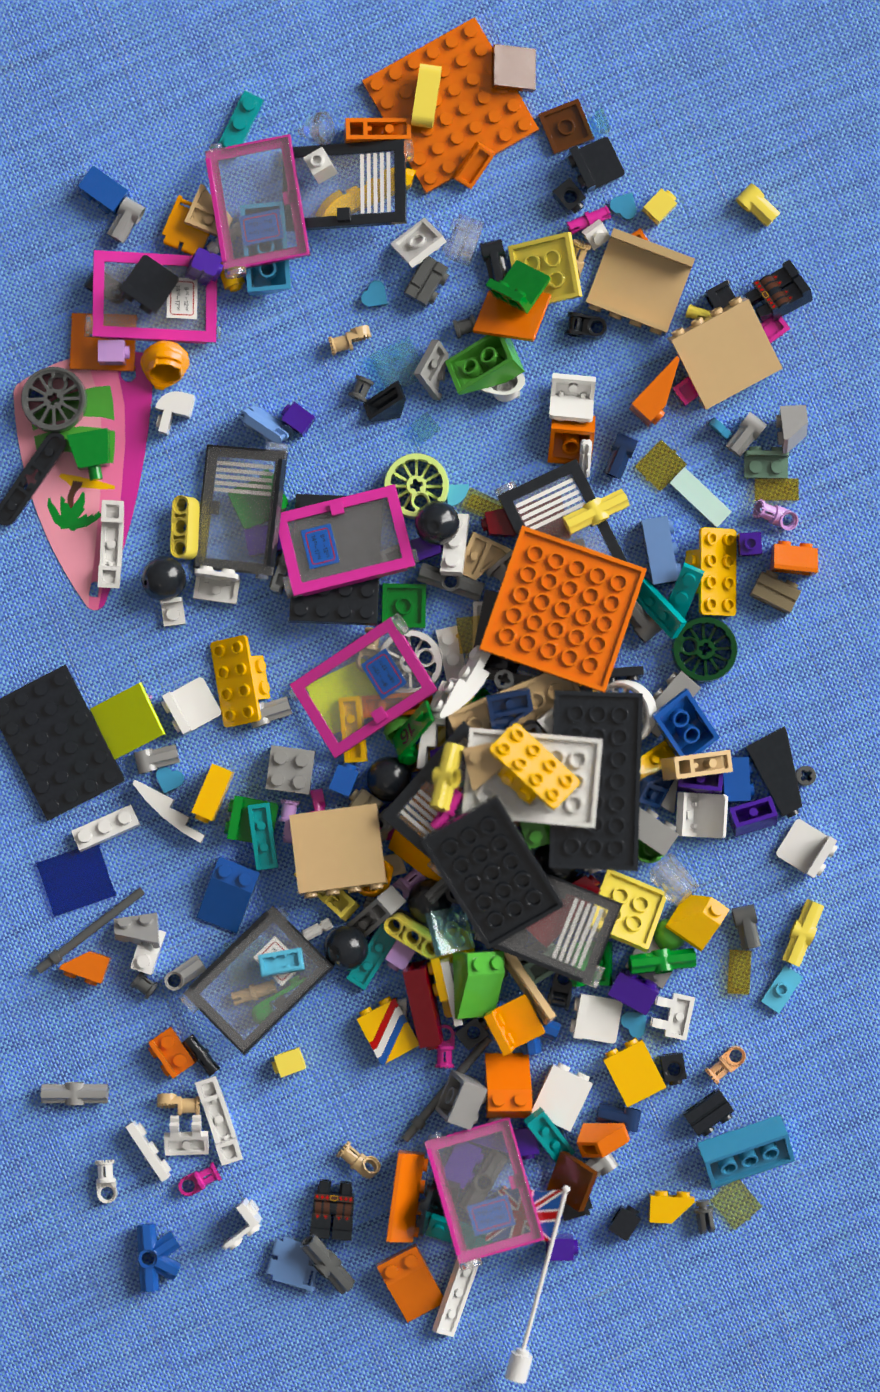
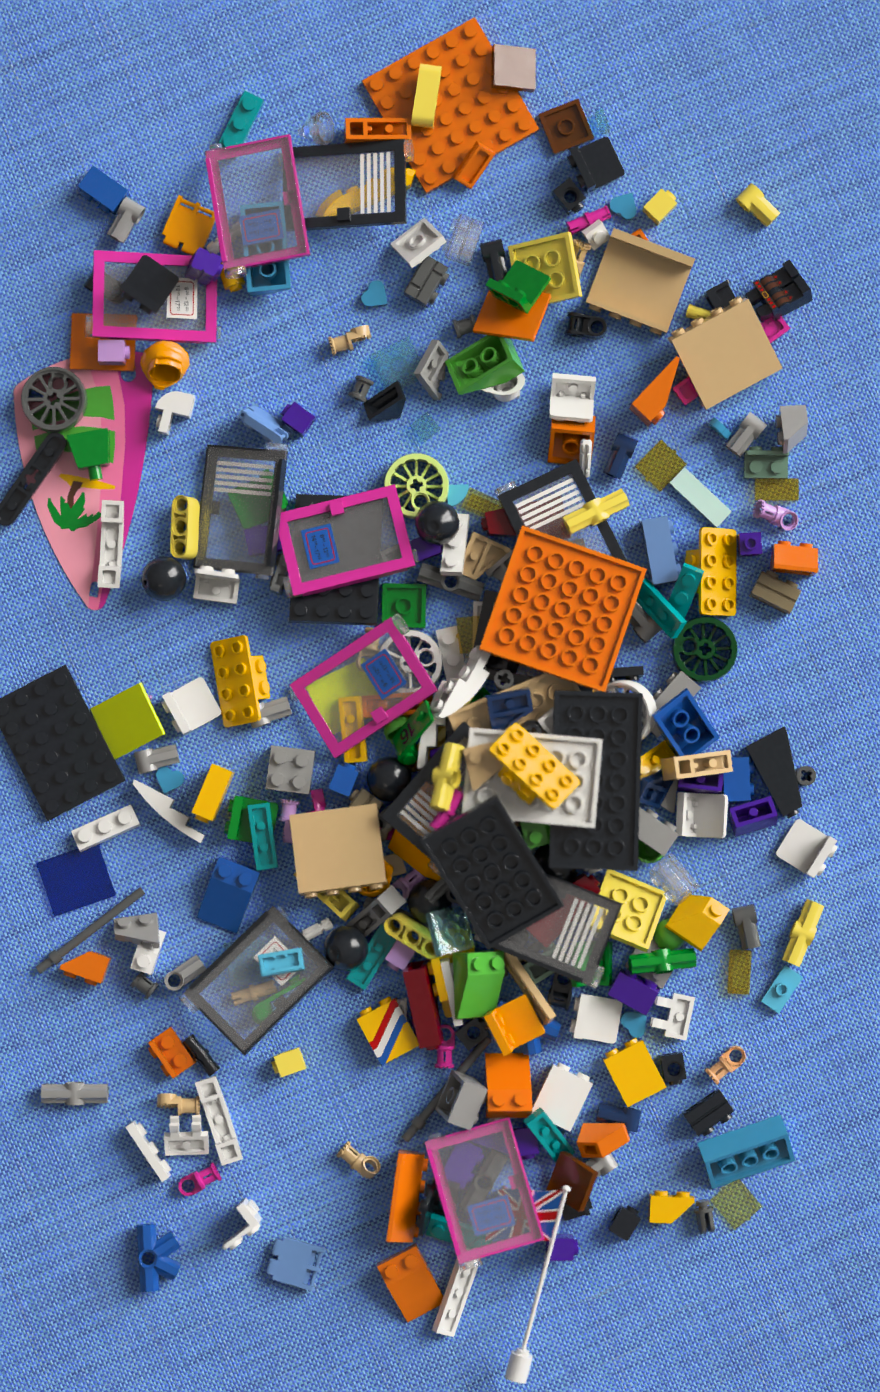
(105, 1181): white connector -> none
(173, 612): white bracket -> none
(202, 213): tan wing -> none
(320, 165): white brick -> none
(327, 1263): dark grey piece -> none
(334, 1204): black hips -> none

